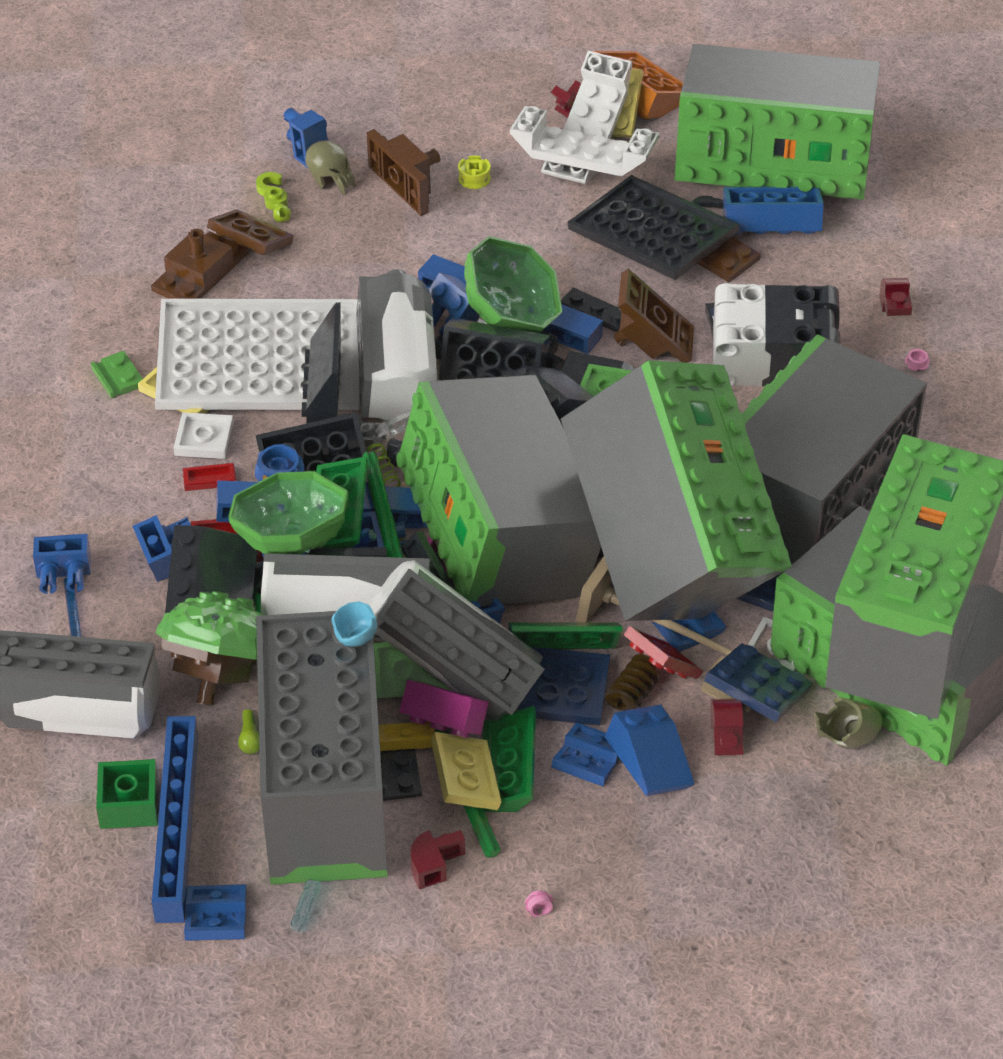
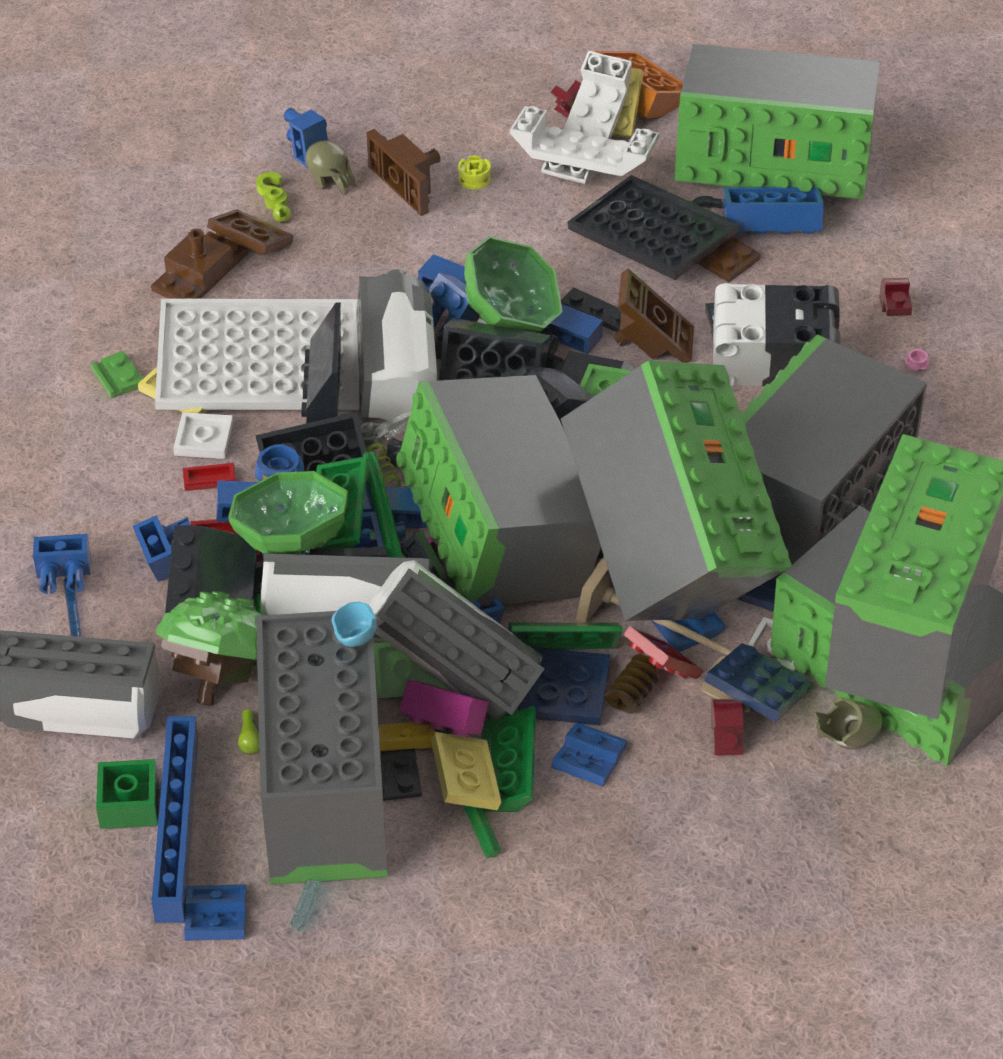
(429, 856): dark red brick -> none
(537, 900): bright pink plate -> none
(650, 749): blue slope -> none

